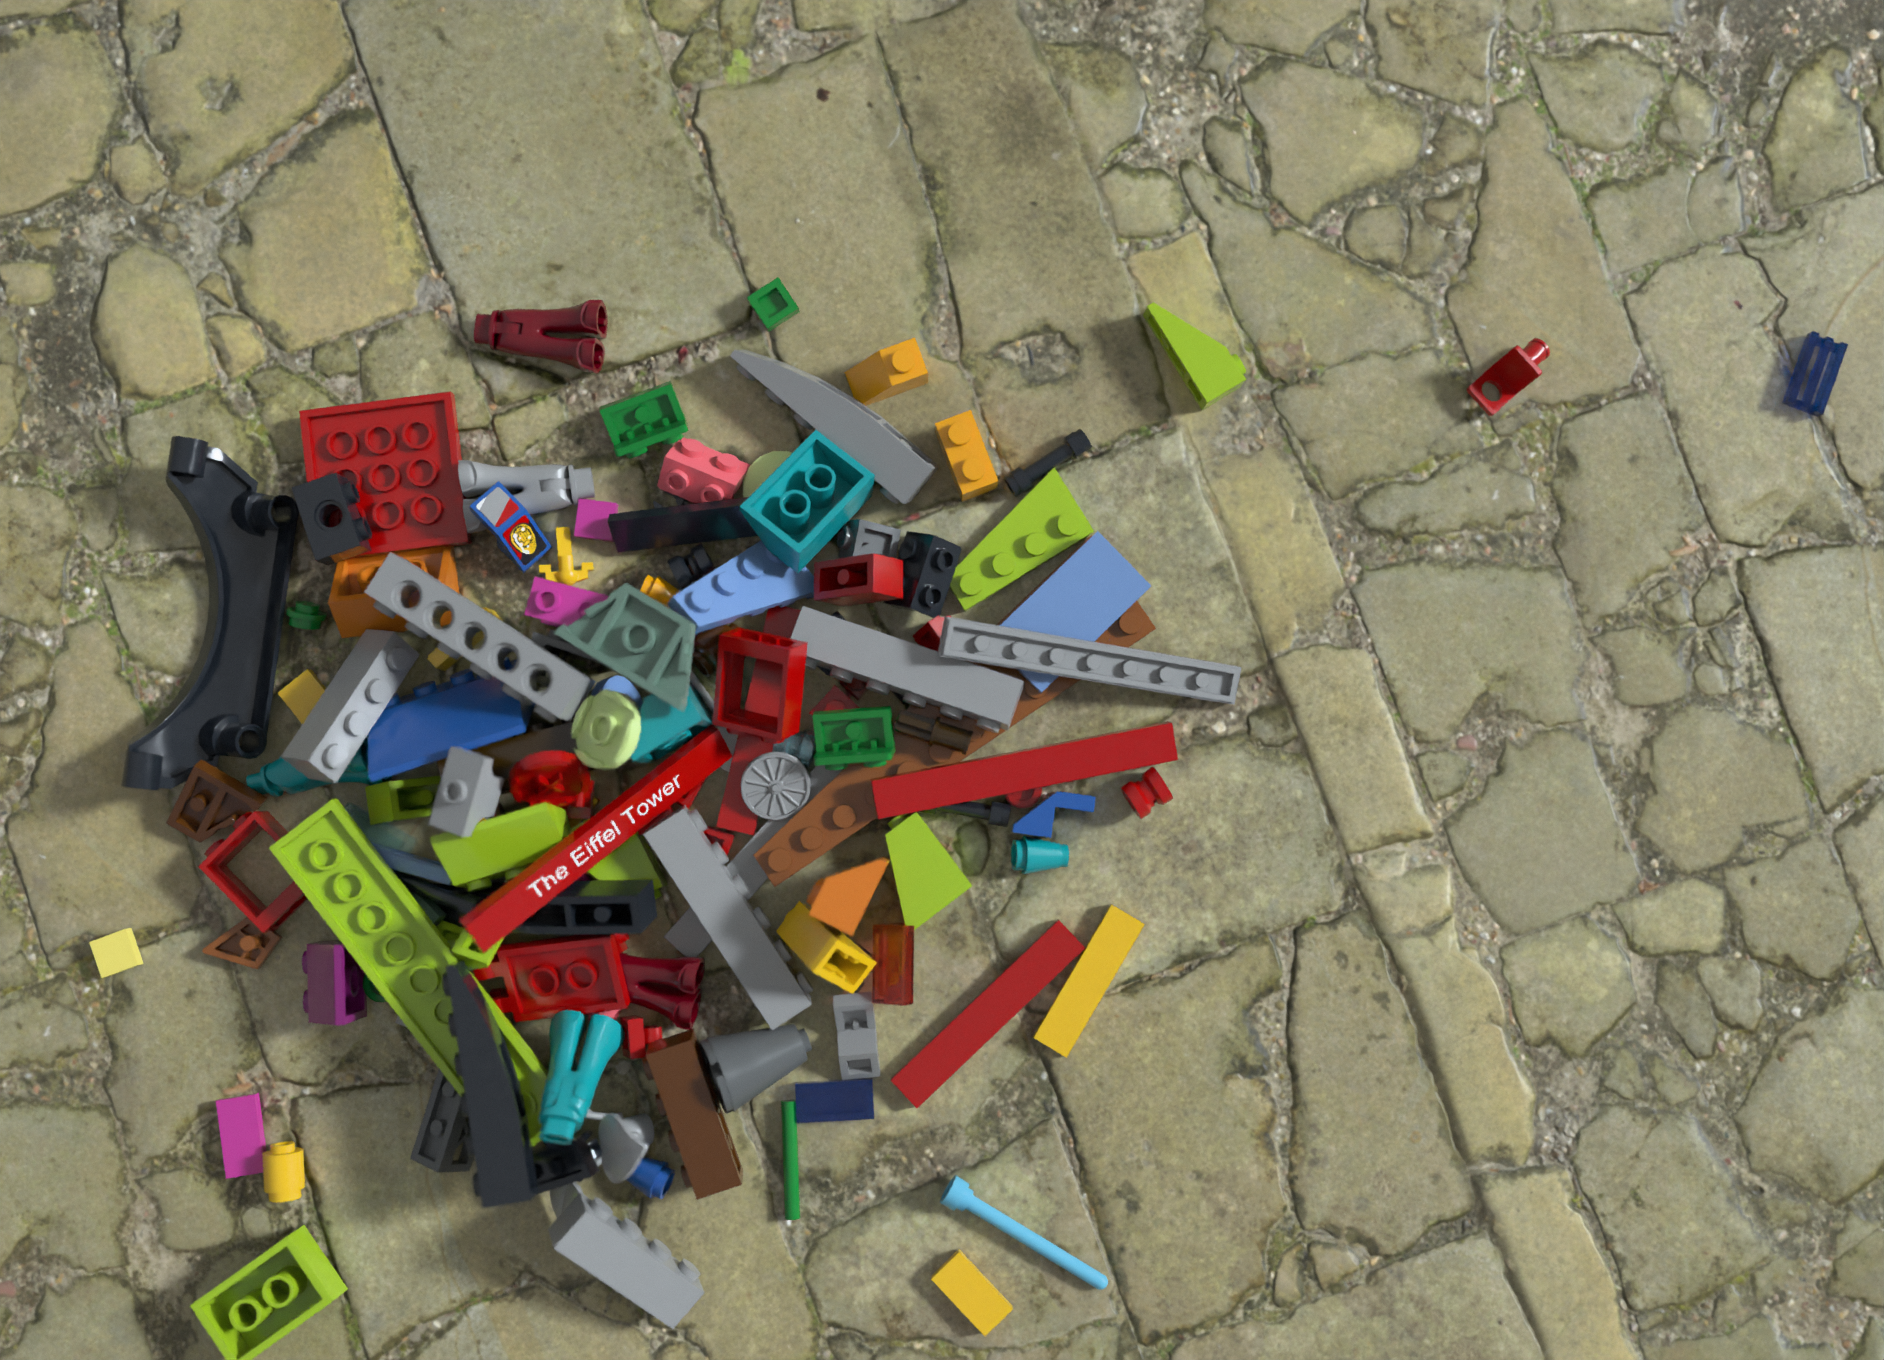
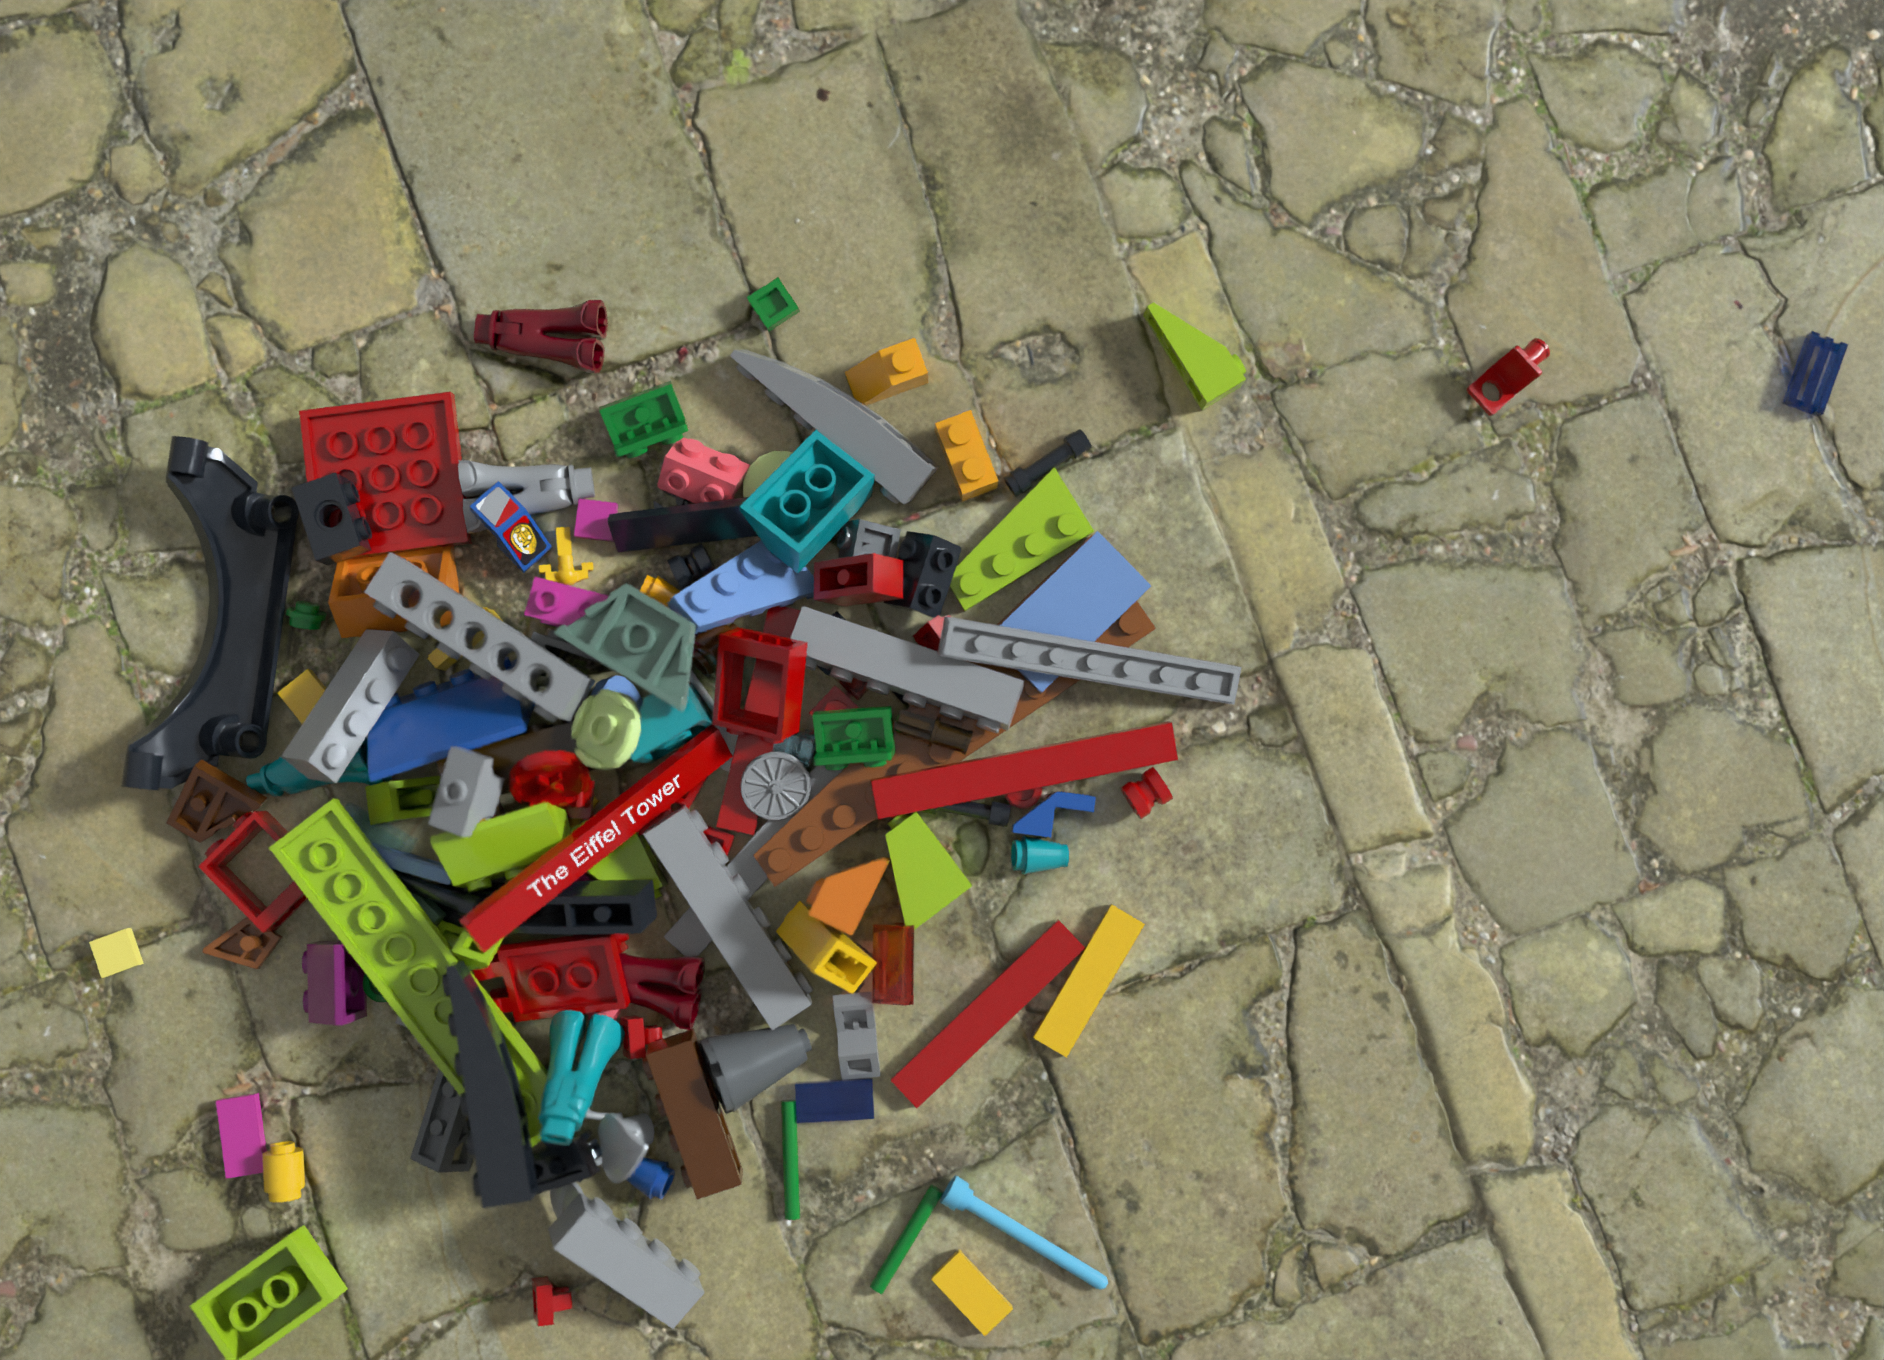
(548, 1300): none -> red tile
(906, 1239): none -> green bar

